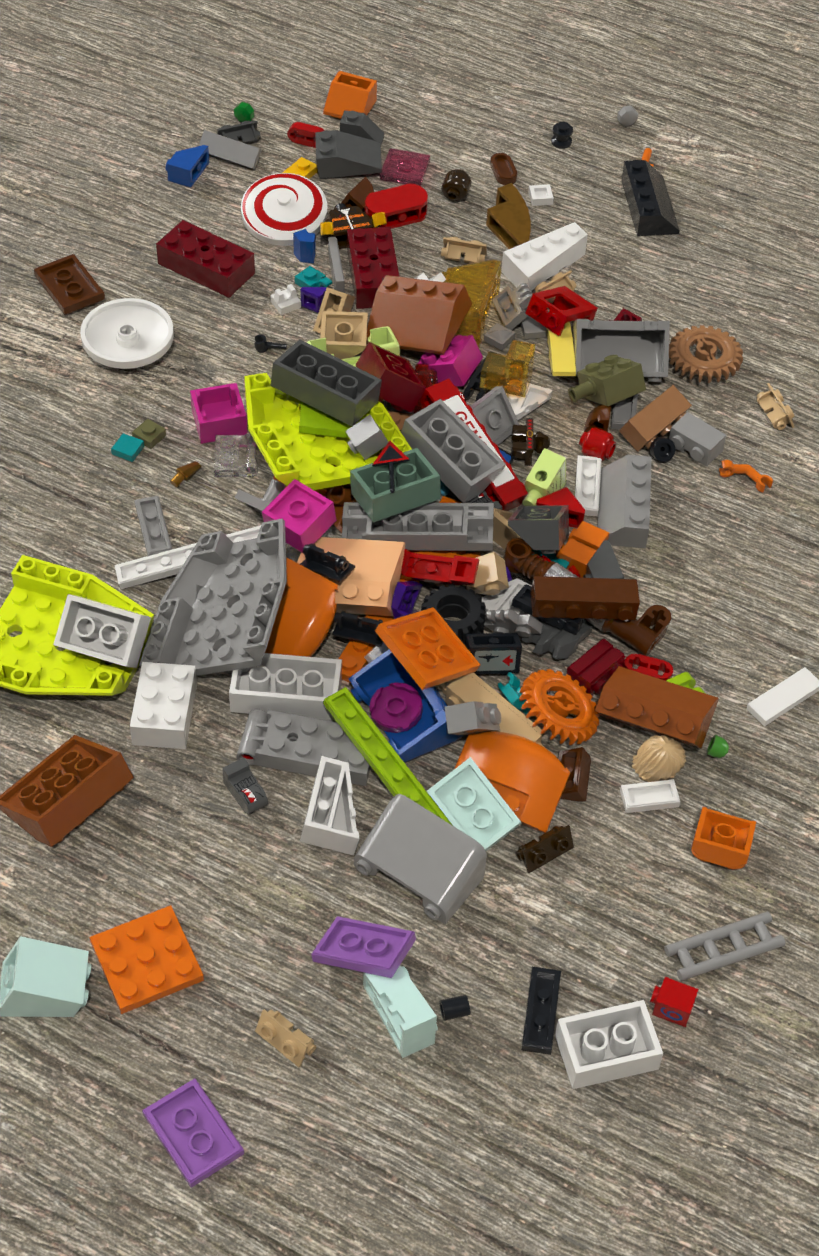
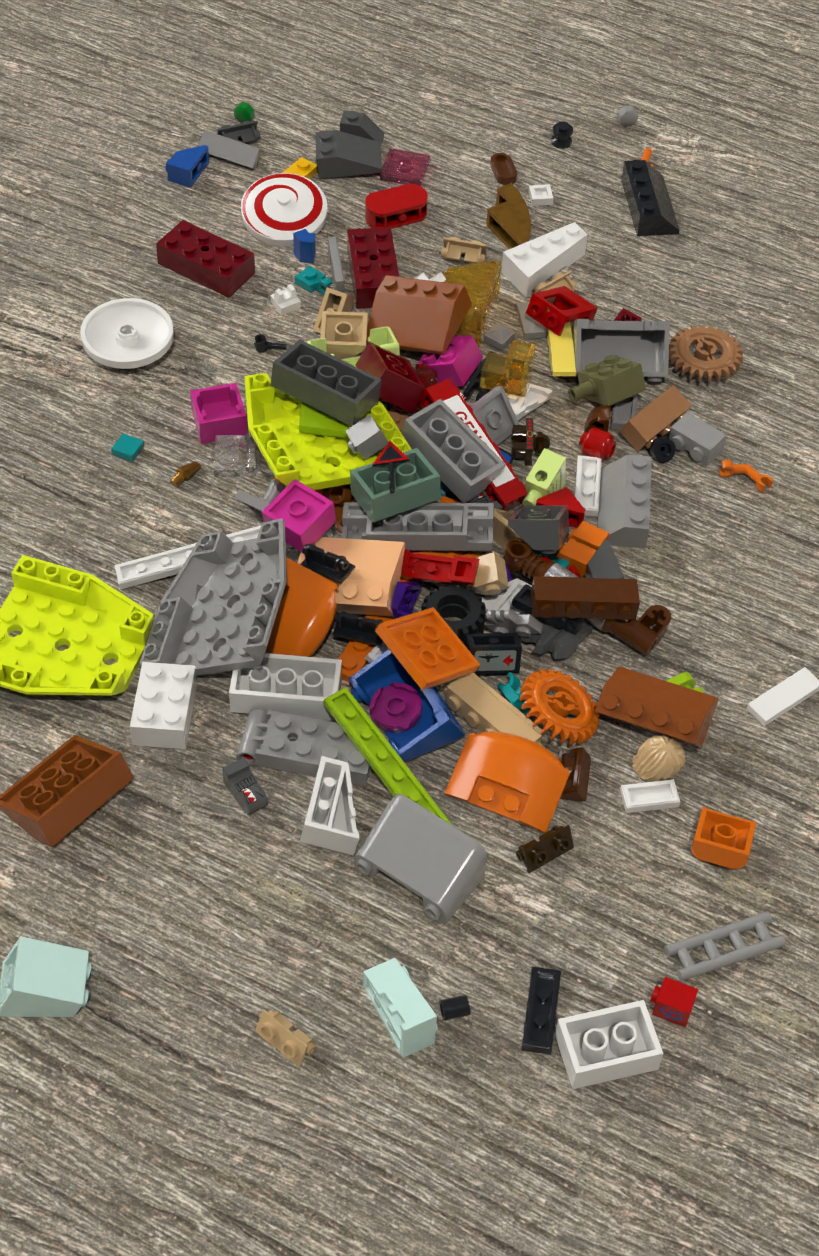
(69, 284): reddish brown plate -> none
(102, 631): white brick -> none
(146, 959): orange plate -> none
(150, 433): olive plate -> none
(152, 525): light grey tile -> none
(193, 1132): medium lavender tile -> none
(305, 134): red beam -> none
(312, 297): dark purple slope -> none
(348, 218): torso -> none
(350, 94): orange slope -> none
(358, 194): reddish brown brick -> none
(364, 947): medium lavender tile -> none
(456, 185): dark brown head -> none
(472, 718): light grey brick -> none
(474, 805): light aqua plate -> none
(511, 304): light grey hinge -> none
(596, 666): dark red brick -> none
(649, 666): red beam -> none
(718, 747): bright green hinge -> none
(773, 401): tan hinge -> none

